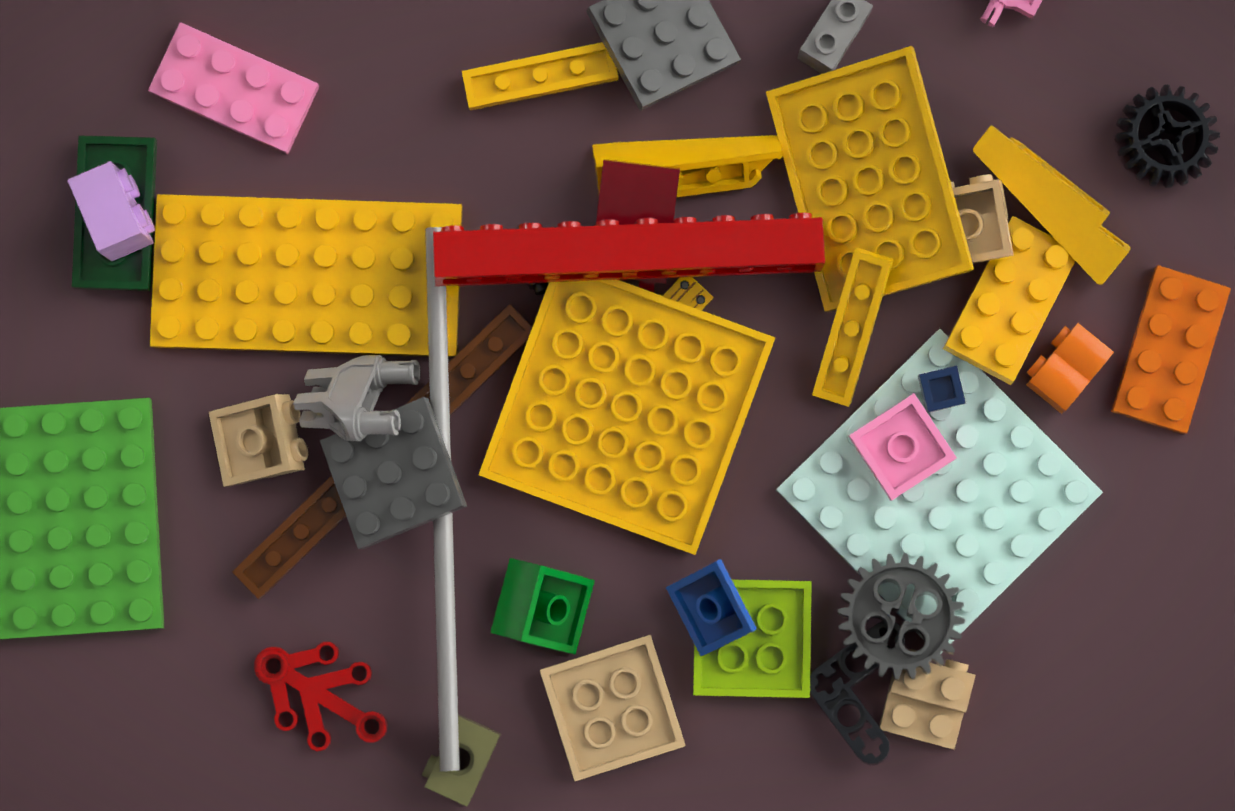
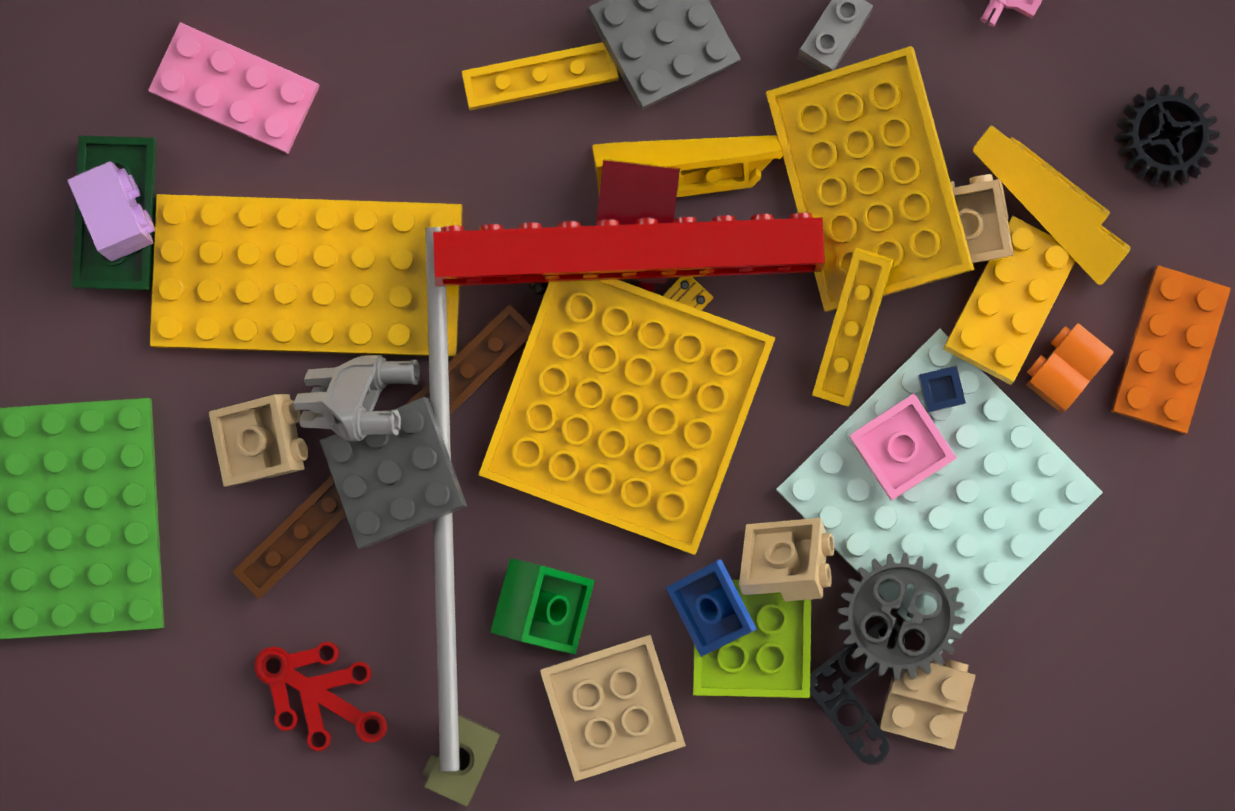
(787, 559): none -> tan plate

